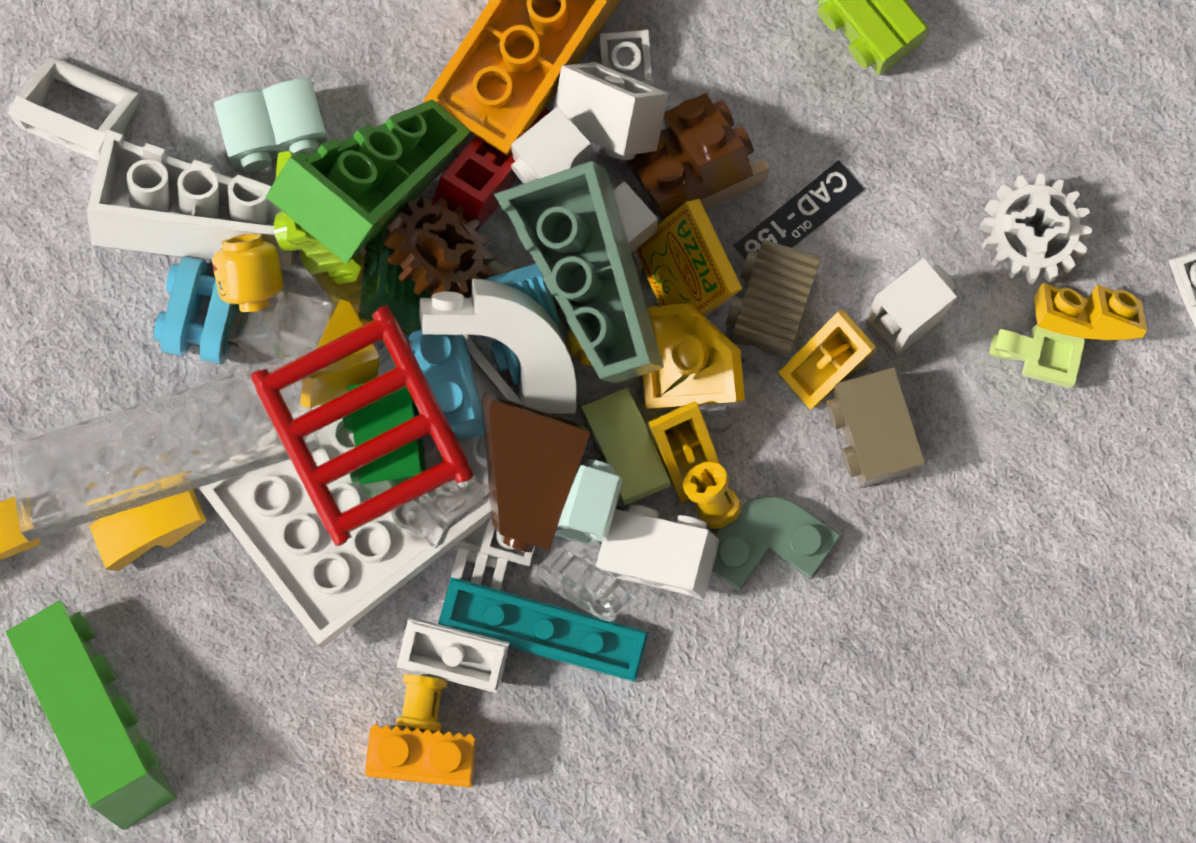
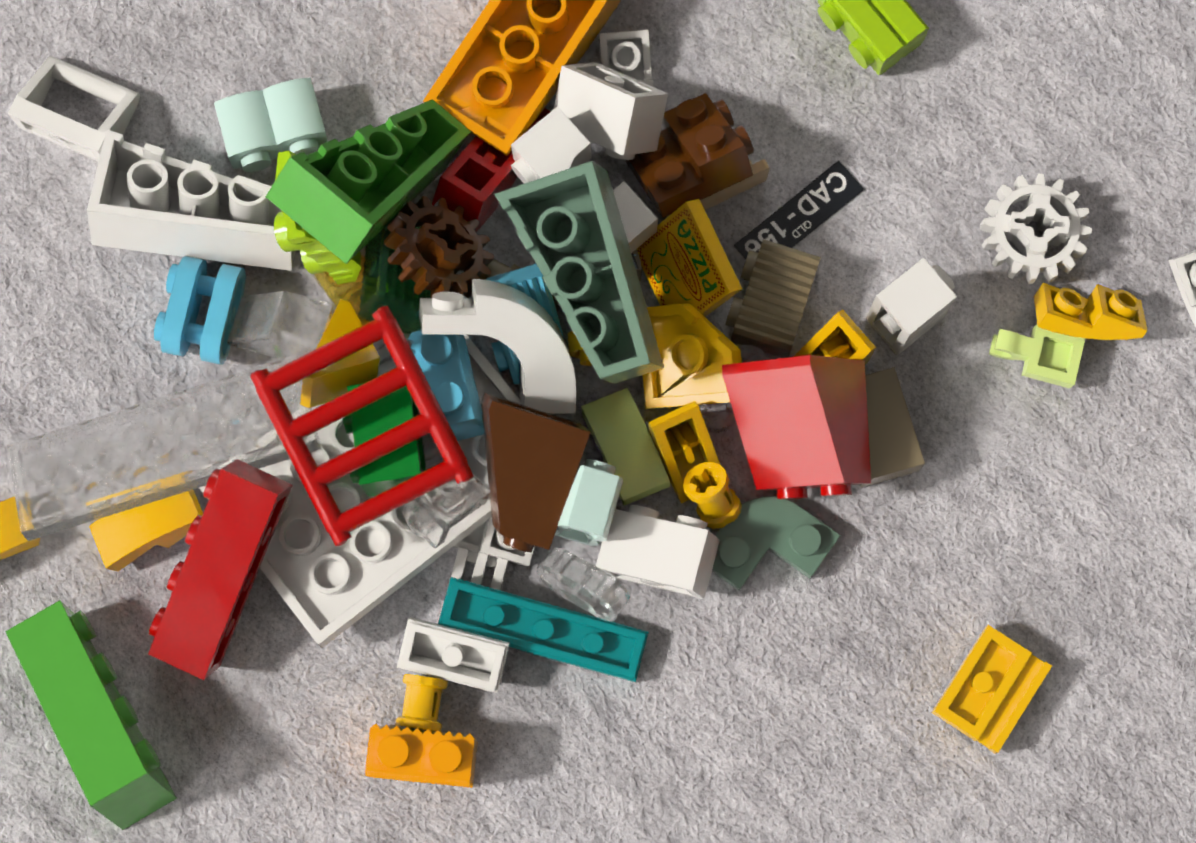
(219, 568): none -> red brick
(247, 272): yellow head -> none
(802, 423): none -> slope
(991, 689): none -> yellow plate

